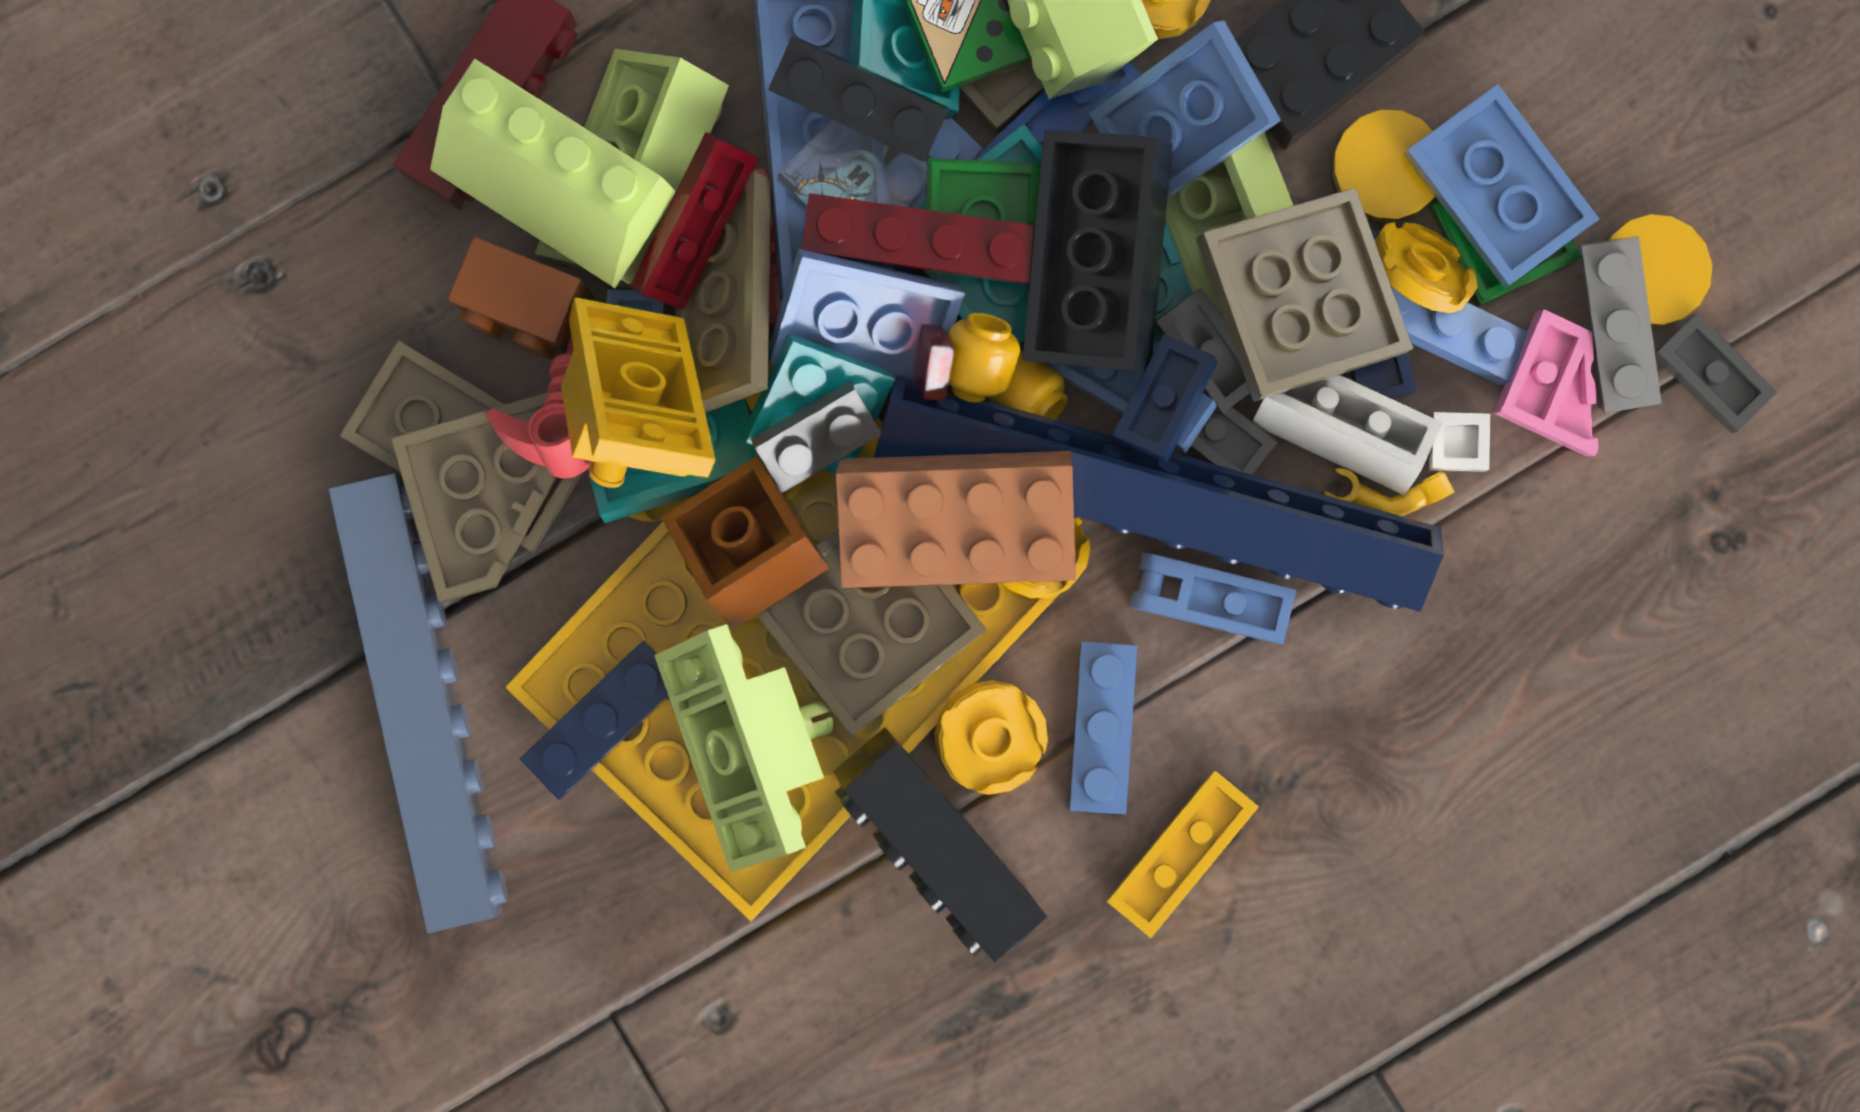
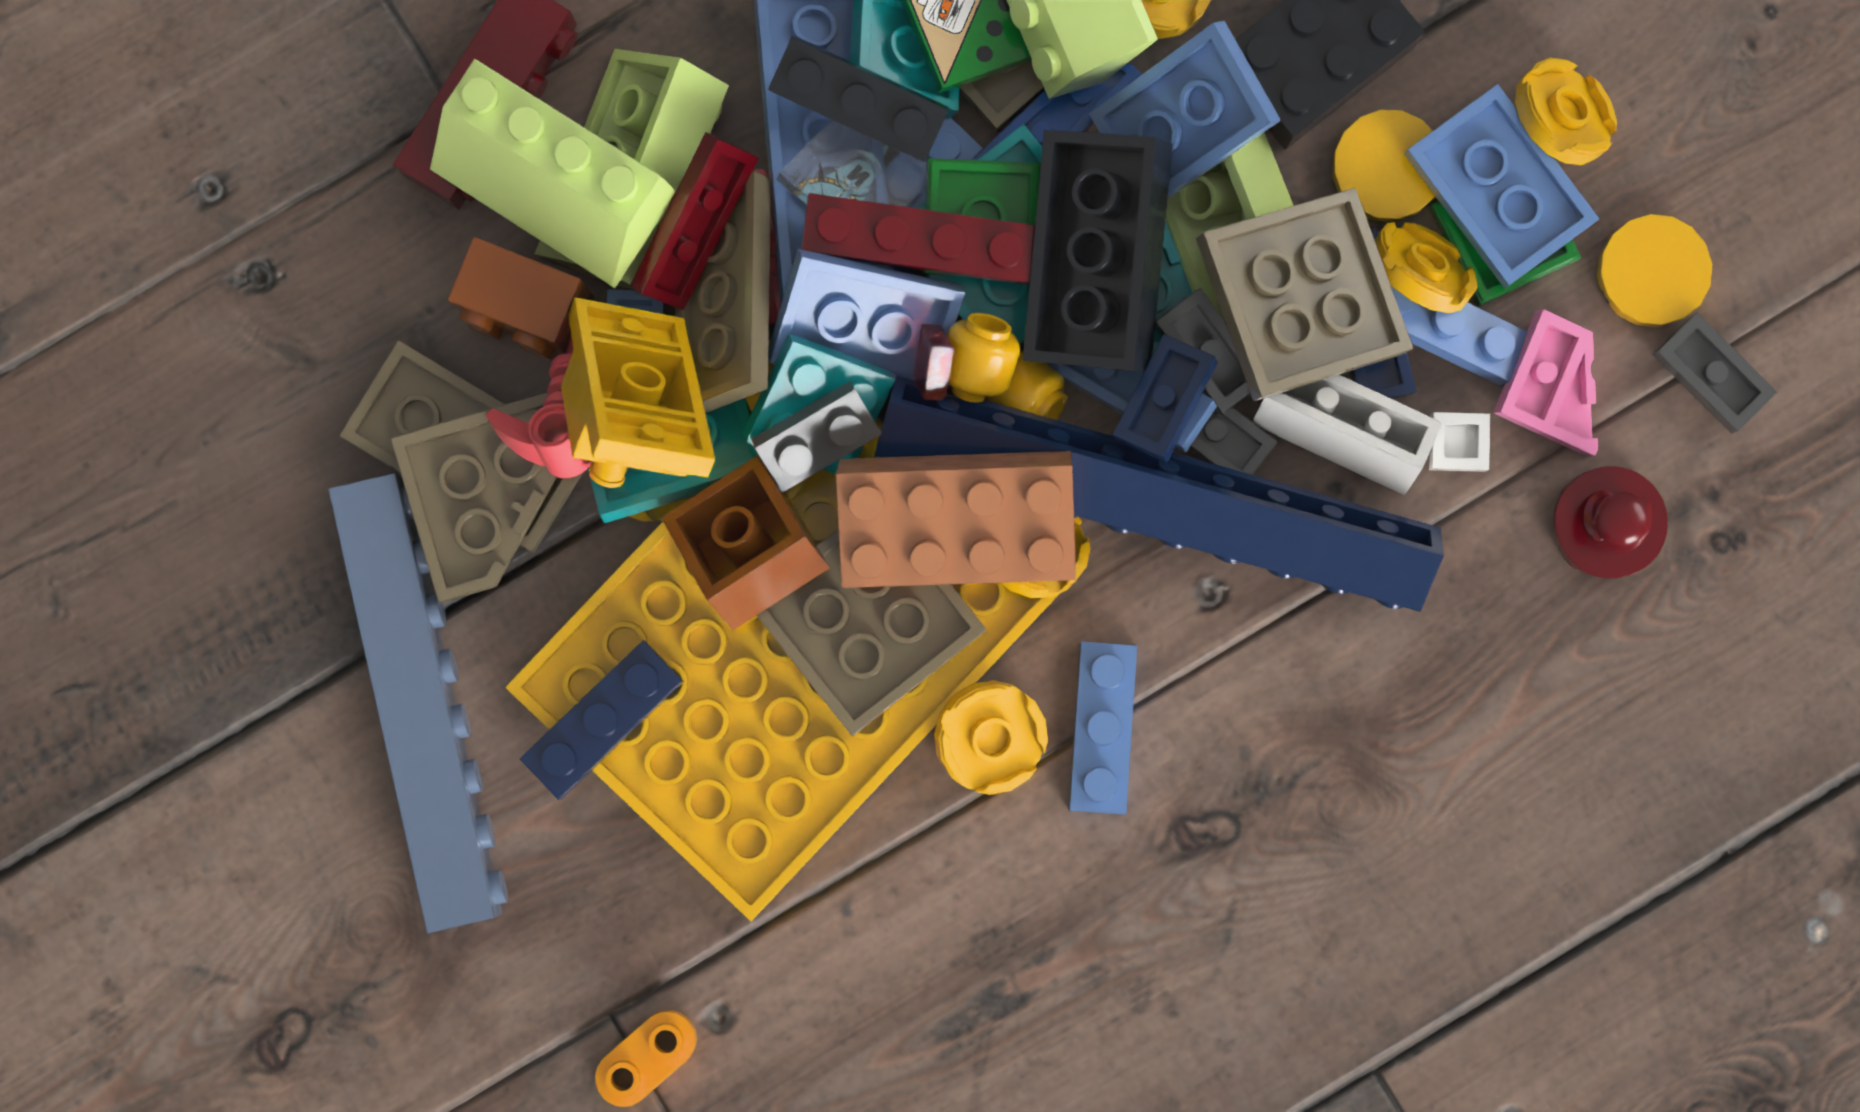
(645, 1058): none -> light orange plate
(744, 744): yellowish green brick -> none
(946, 853): black brick -> none
(1182, 853): yellow plate -> none
(1215, 599): medium blue plate -> none
(1422, 494): yellow arm -> none
(1565, 111): none -> yellow tile
(1610, 522): none -> dark red plate
(1620, 324): light grey plate -> none

